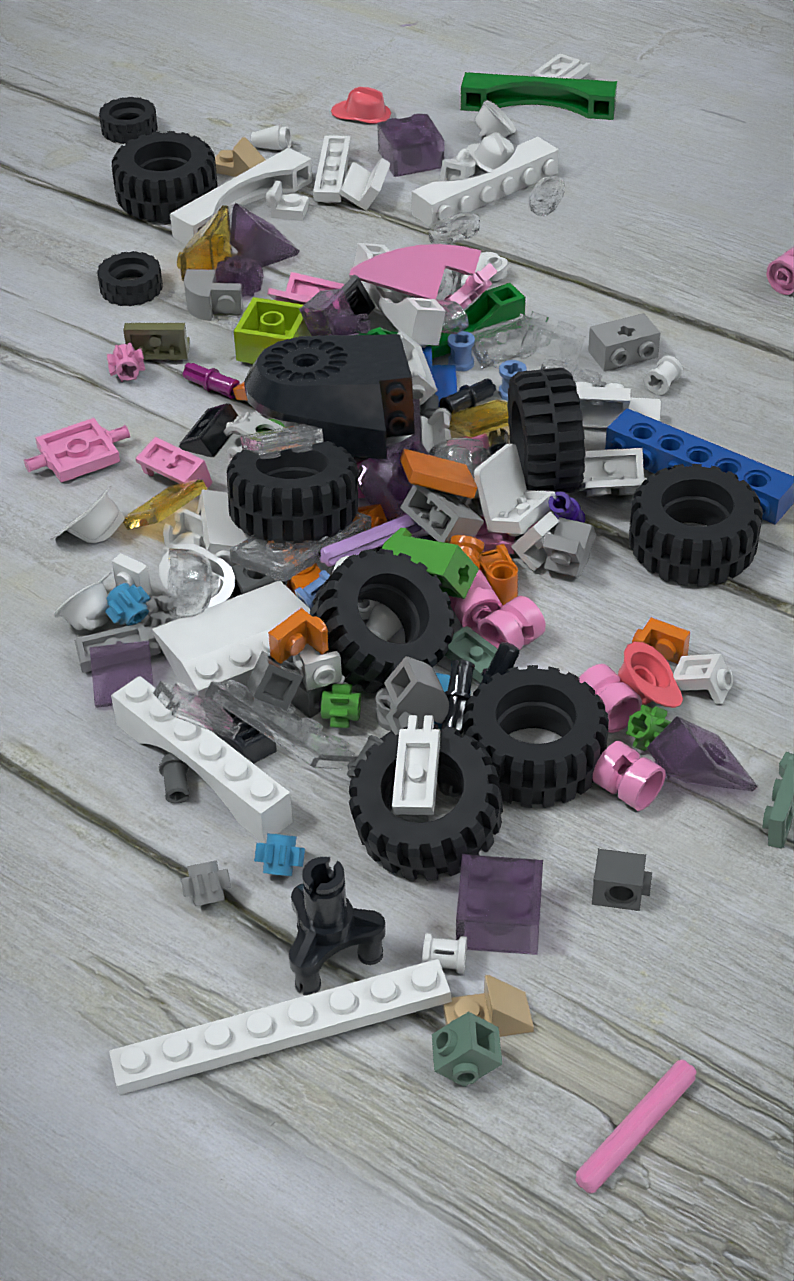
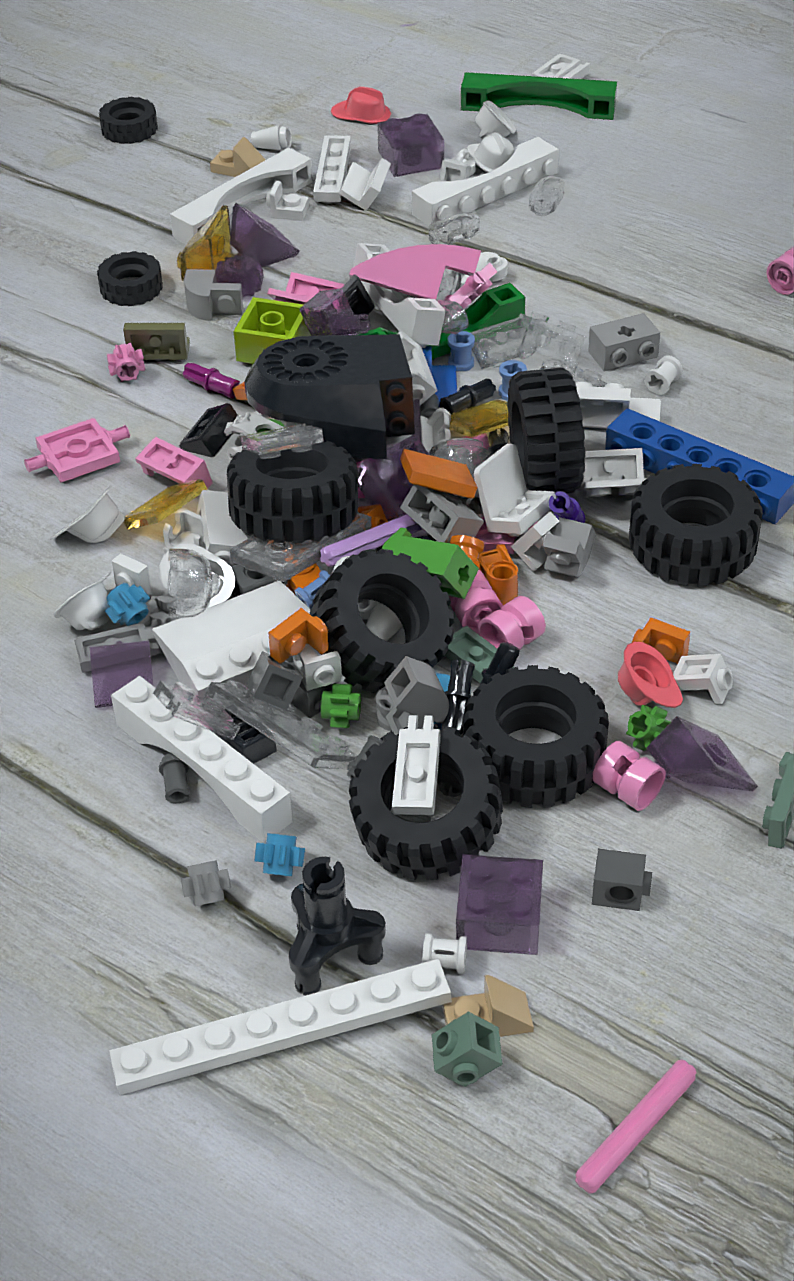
(162, 174): black tyre -> none
(617, 696): bright pink wheel -> none

